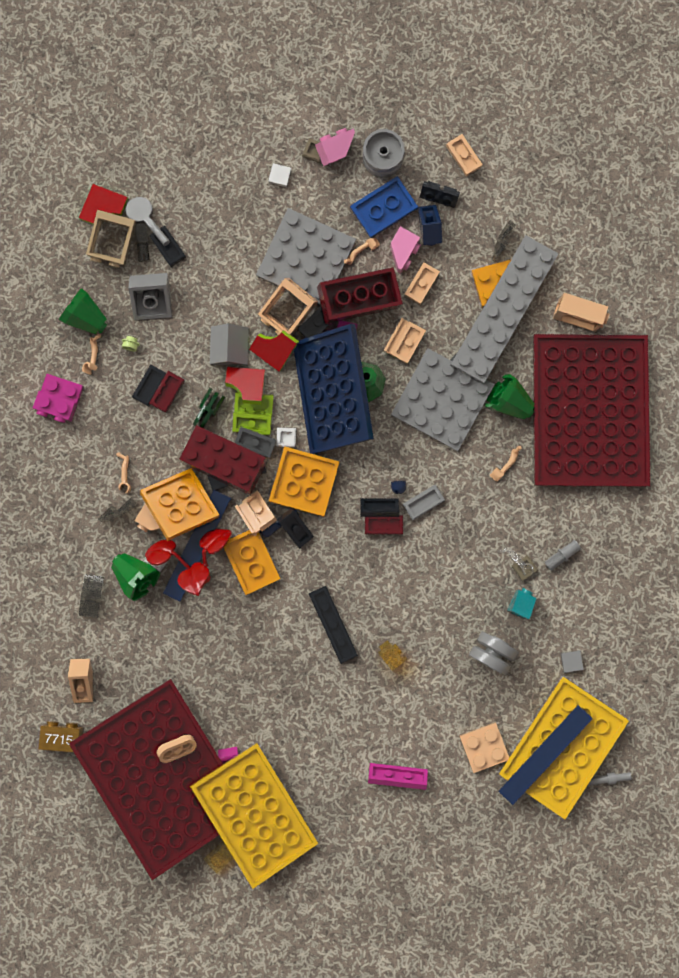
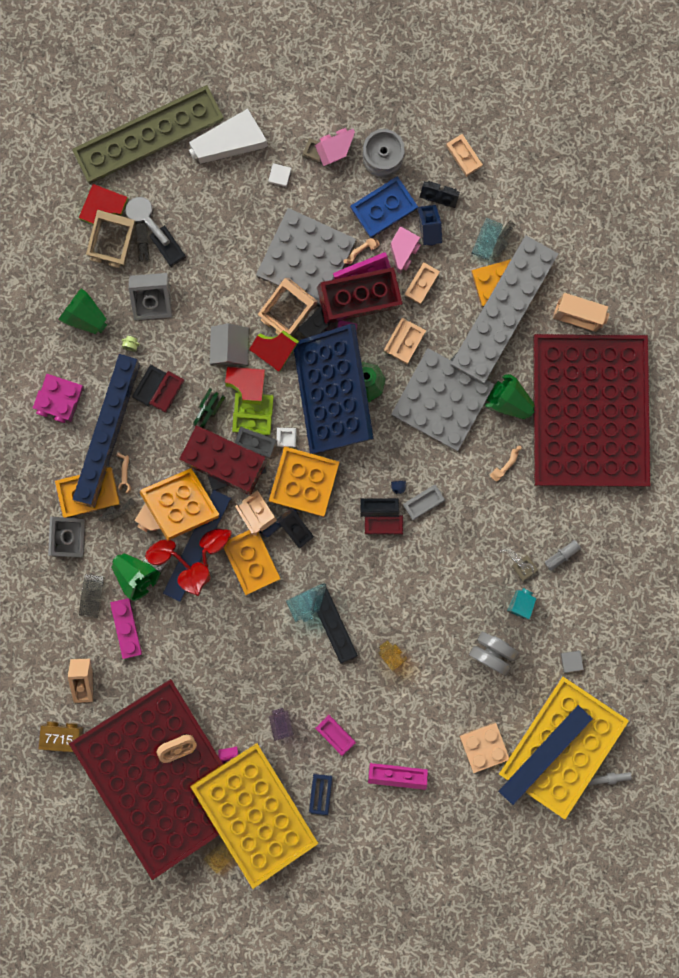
(66, 489): none -> light orange plate
(66, 537): none -> light grey slope
(89, 366): light nougat piece -> none
(106, 431): none -> dark blue brick
(126, 628): none -> dark pink plate
(148, 134): none -> olive plate
(228, 139): none -> white slope
(281, 724): none -> clear purple slope
(306, 603): none -> clear light blue slope
(321, 777): none -> dark blue tile
(335, 735): none -> dark pink tile
(372, 264): none -> dark pink plate
(487, 239): none -> clear light blue plate

